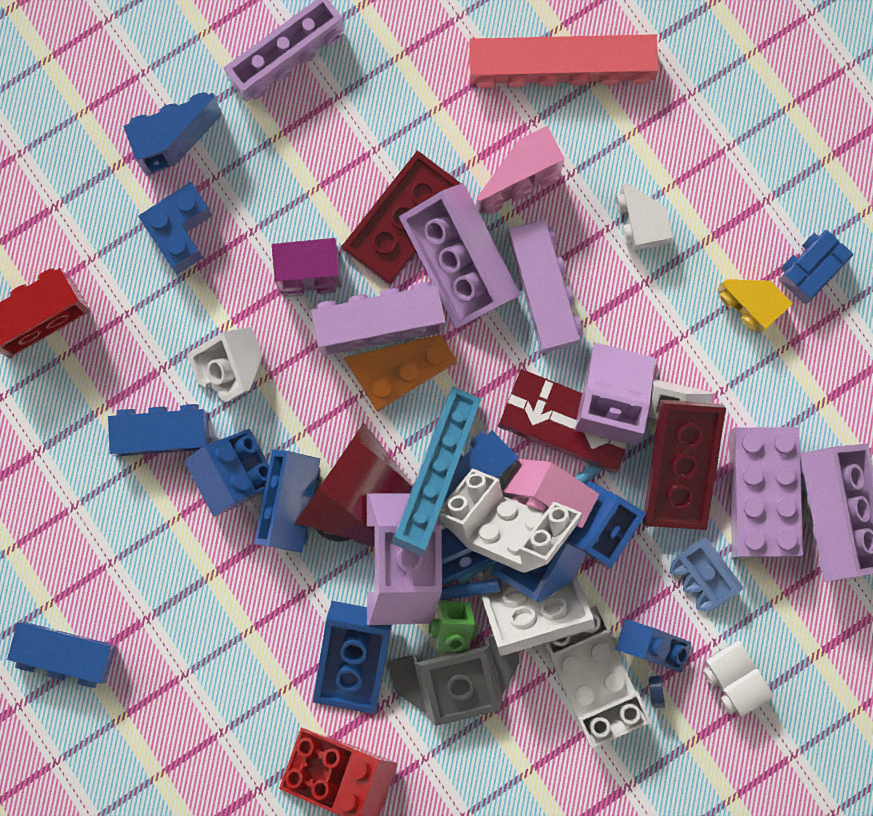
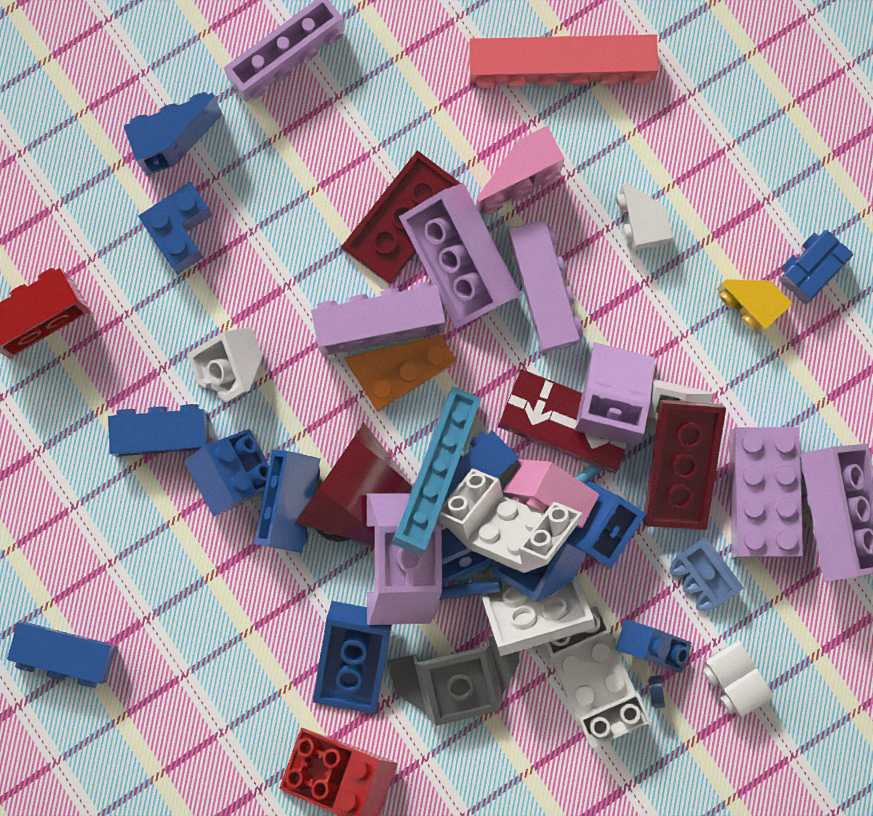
(307, 266): magenta piece -> none
(453, 626): bright green brick -> none

